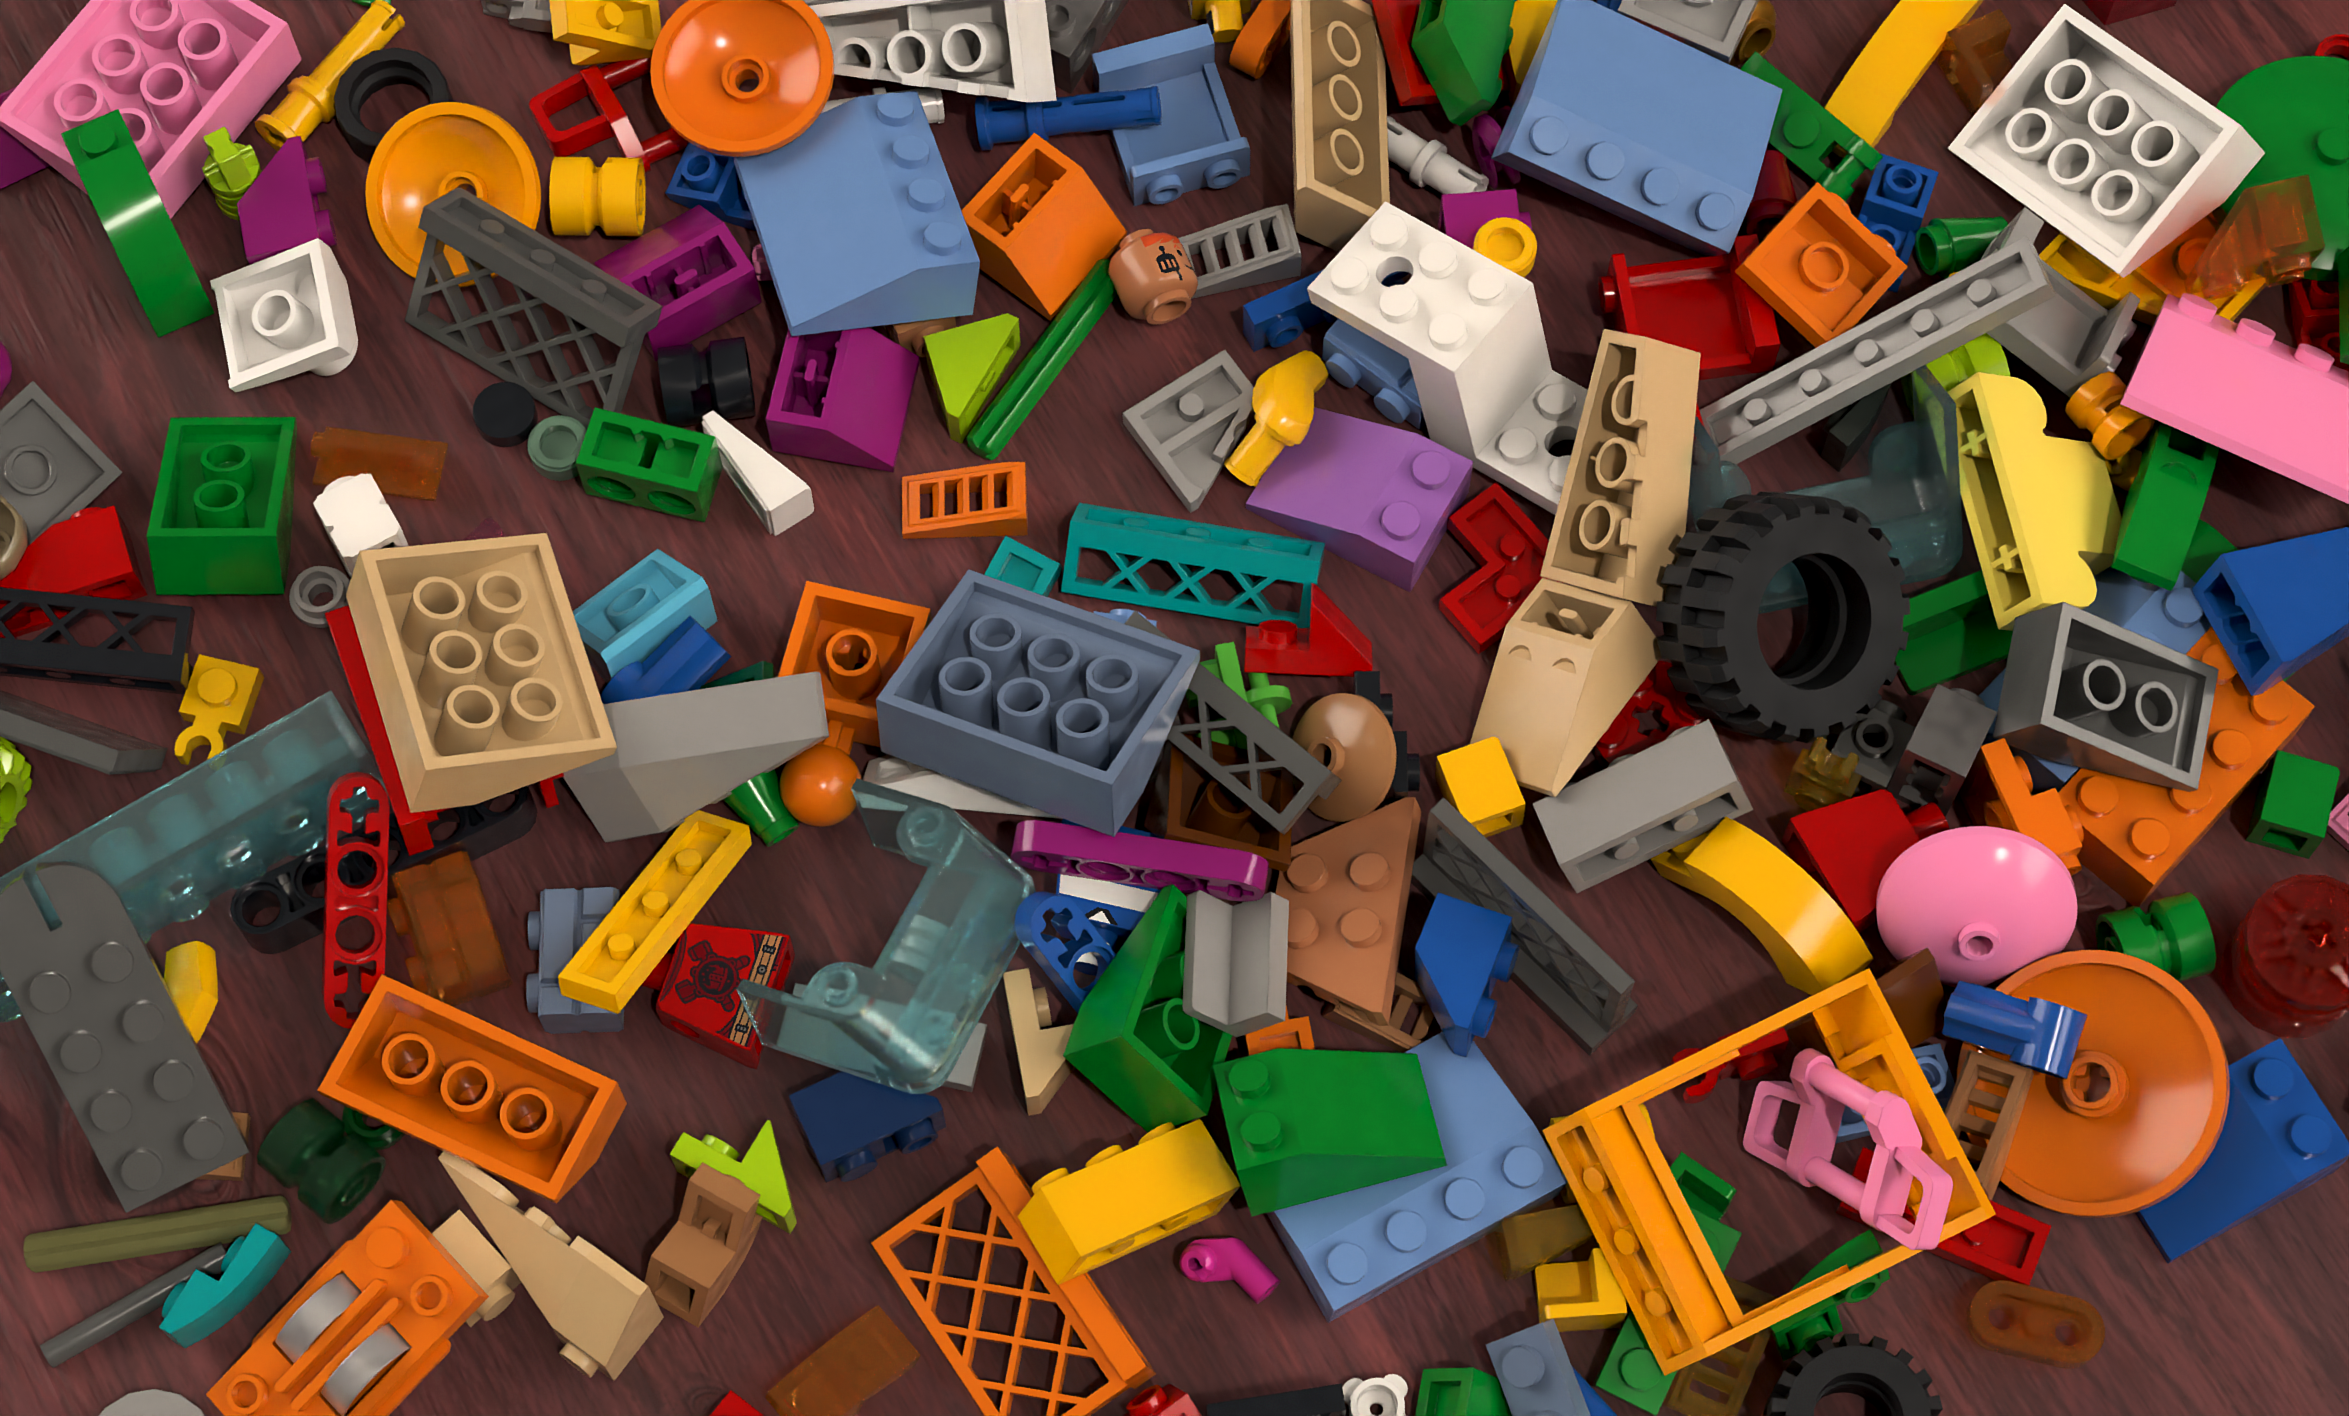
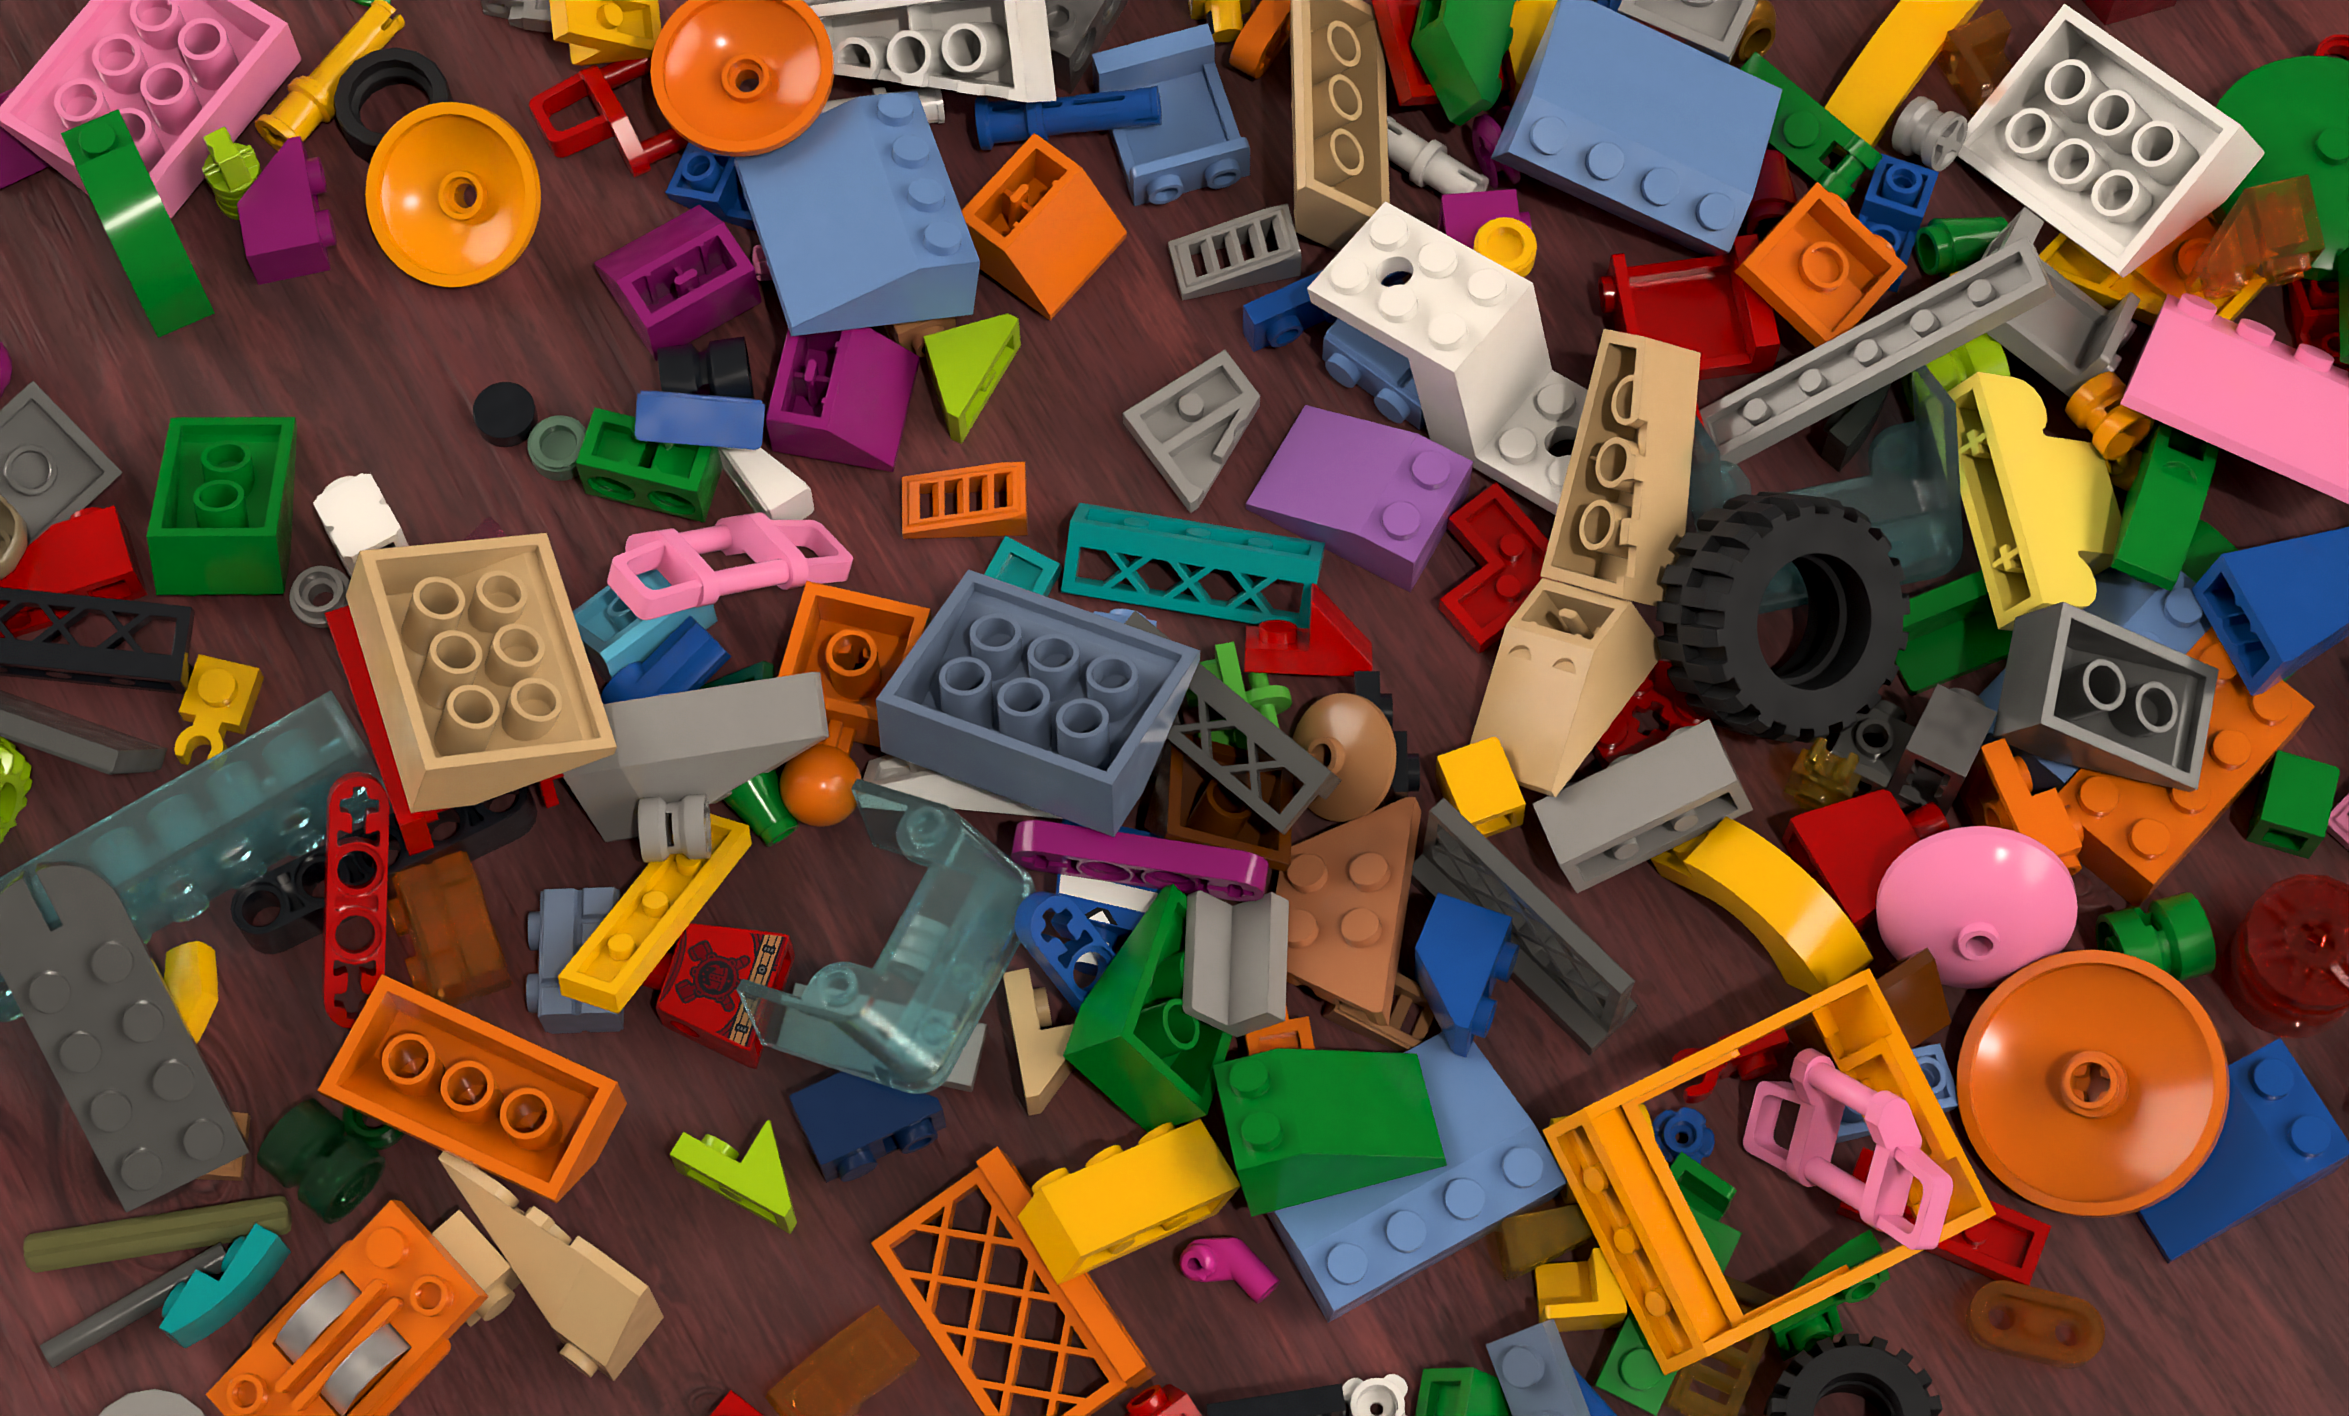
(286, 317): white slope -> none
(396, 463): clear orange hinge -> none
(540, 275): dark grey fence -> none
(597, 196): yellow wheel -> none
(689, 826): none -> light grey wheel
(697, 585): none -> bright pink bar
(699, 419): none -> blue slope
(705, 1245): medium nougat brick -> none
(1043, 363): green axle -> none
(1153, 276): nougat head -> none
(1282, 414): yellow arm -> none
(1686, 1121): none -> blue plate
(1929, 133): none -> light grey wheel
(1999, 1133): medium nougat slope -> none
(2030, 1031): blue piece -> none

